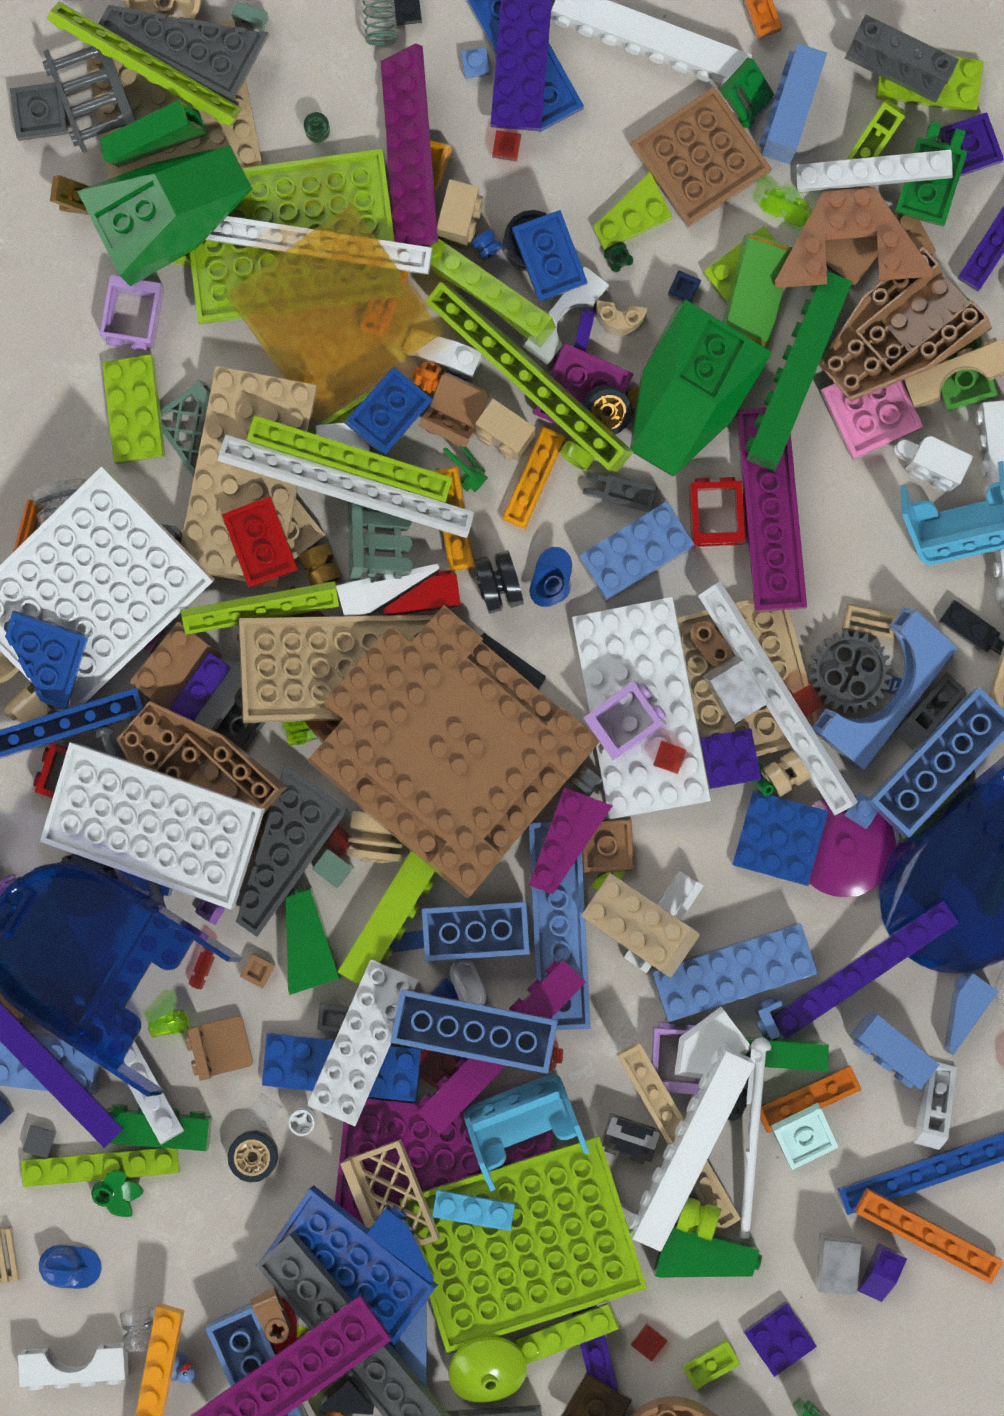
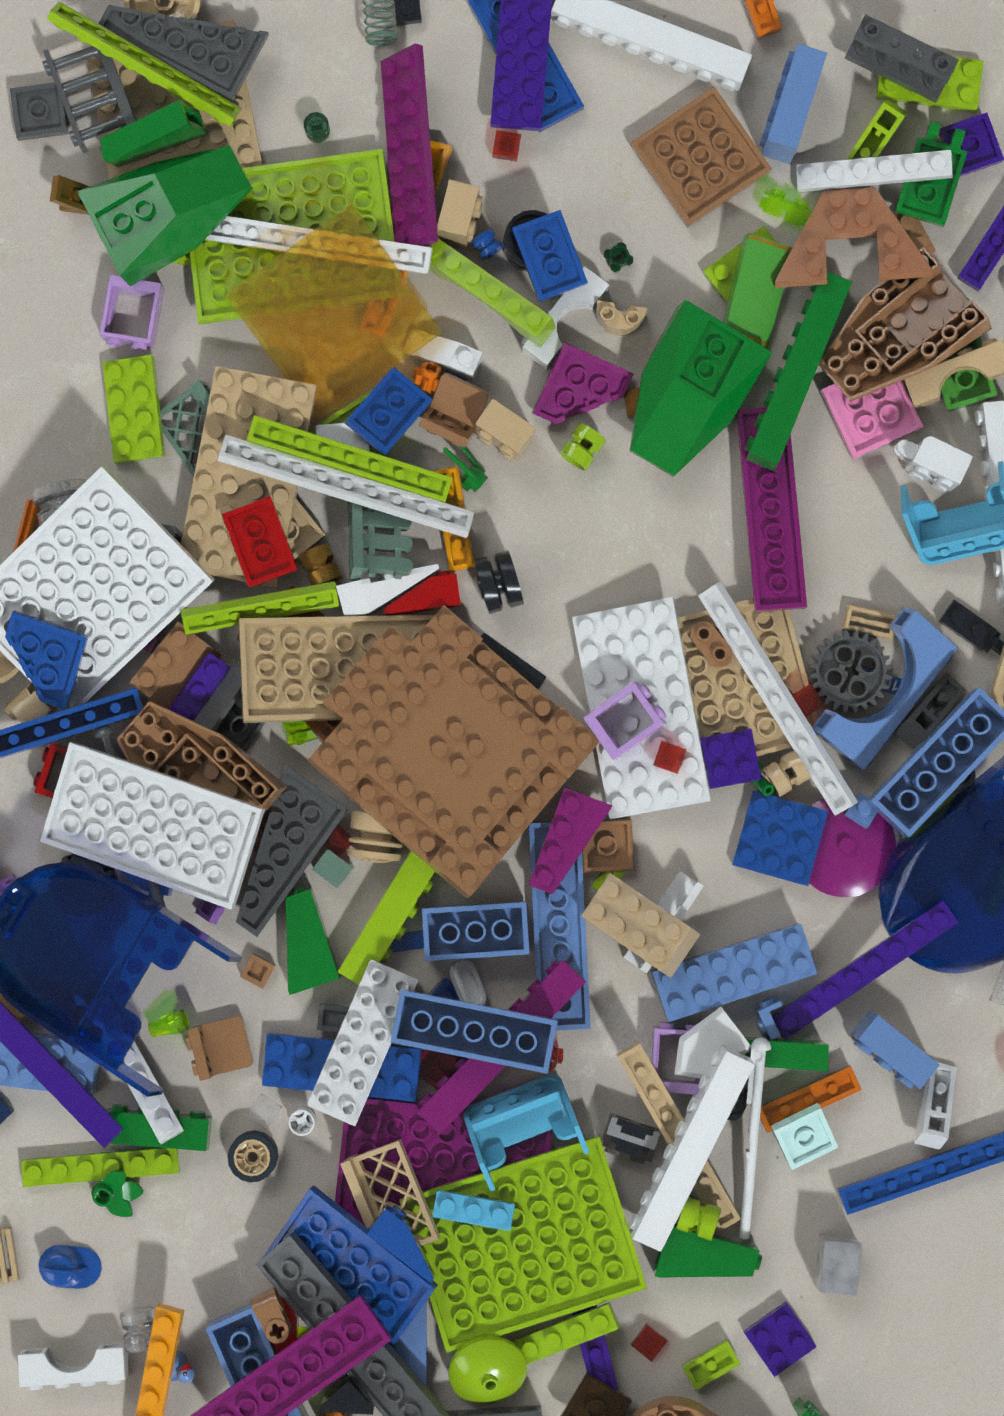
(39, 1141): dark grey tile -> none
(202, 969): clear red axle -> none
(250, 14): sand green piece -> none
(475, 63): medium blue plate -> none
(529, 377): lime brick -> none
(533, 478): light orange tile -> none
(551, 577): blue piece -> none
(584, 328): dark purple beam -> none
(586, 780): dark grey wheel -> none
(609, 395): wheel -> none
(623, 492): dark grey hinge -> none
(633, 215): lime wing -> none
(636, 551): medium blue brick -> none
(684, 287): dark blue tile -> none
(716, 539): red window -> none
(735, 689): flat silver piece -> none
(752, 87): green plate -> none
(851, 256): medium nougat tile -> none
(882, 1272): dark purple slope -> none
(928, 1235): orange plate -> none
(967, 1006): medium blue slope -> none

